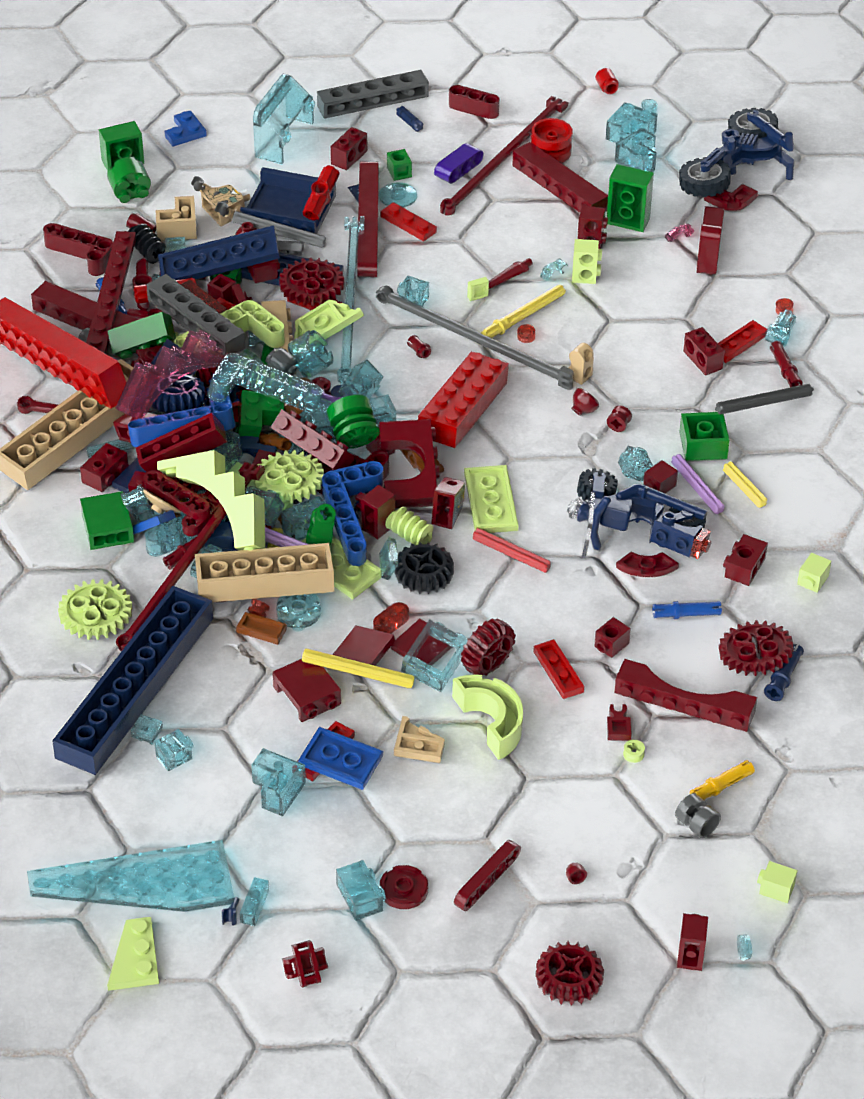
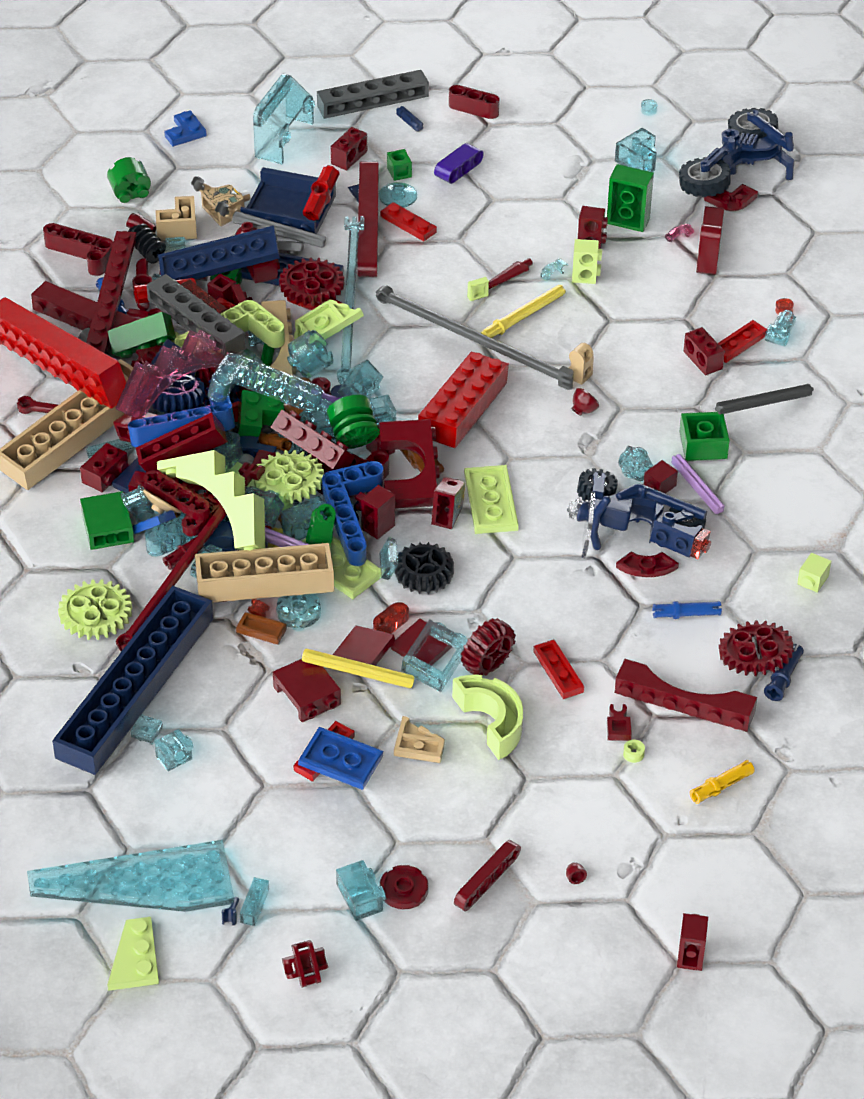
(120, 142): green brick -> none
(280, 780): clear light blue brick -> none
(282, 361): dark grey head -> none
(409, 526): yellowish green piece -> none
(414, 290): clear light blue brick -> none
(422, 349): dark red pin -> none
(511, 550): axle -> none
(523, 332): clear red bush -> none
(552, 106): dark red hinge -> none
(553, 137): red wheel -> none
(557, 178): dark red brick -> none
(569, 981): dark red gear -> none
(607, 80): red brick -> none
(612, 637): dark red brick -> none
(619, 418): dark red wheel -> none
(628, 120): clear light blue brick -> none
(699, 817): dark grey wheel -> none
(744, 947): clear light blue tile -> none
(745, 484): light yellow axle -> none
(745, 559): dark red brick -> none
(777, 881): yellowish green brick -> none
(788, 370): dark red pin -> none

